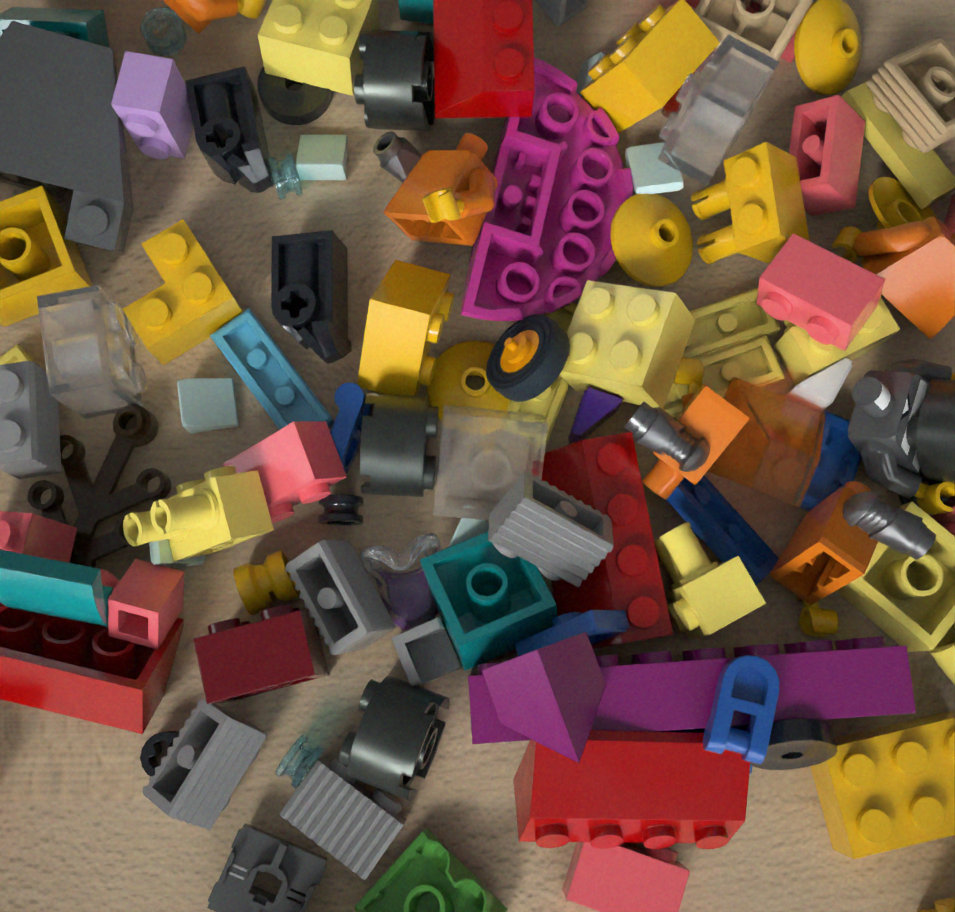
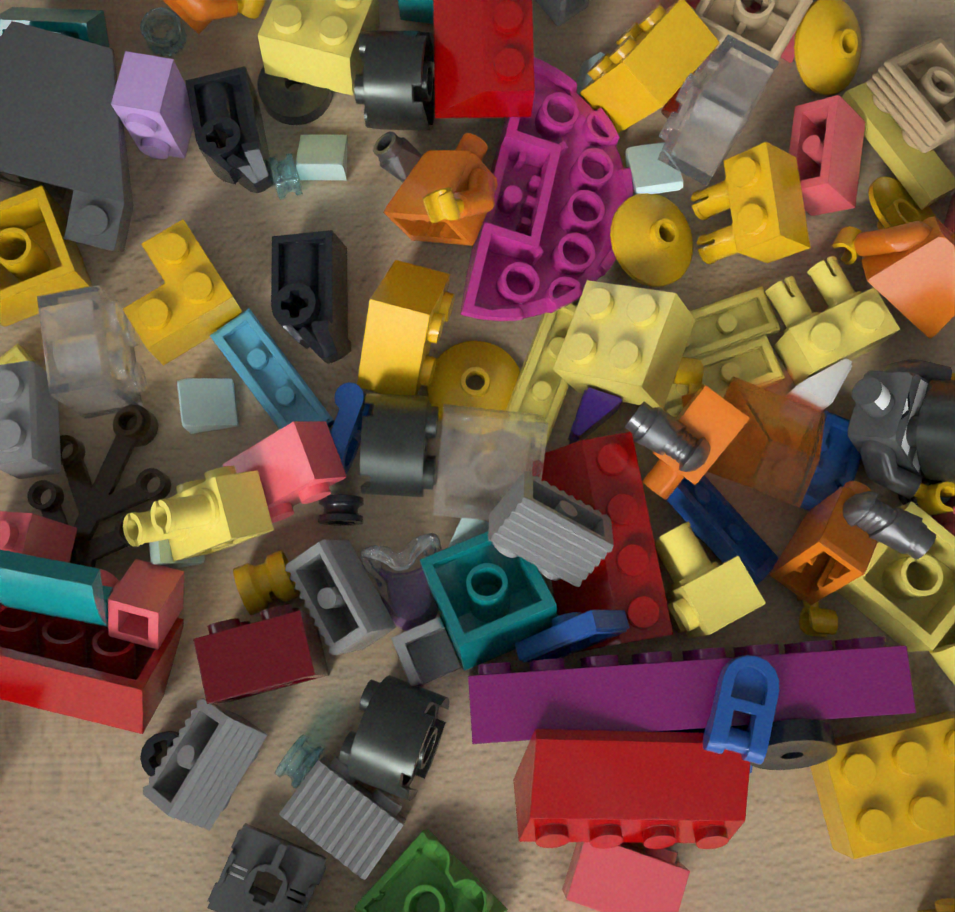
(528, 358): black wheel -> none
(550, 694): magenta slope -> none
(819, 292): coral brick -> none

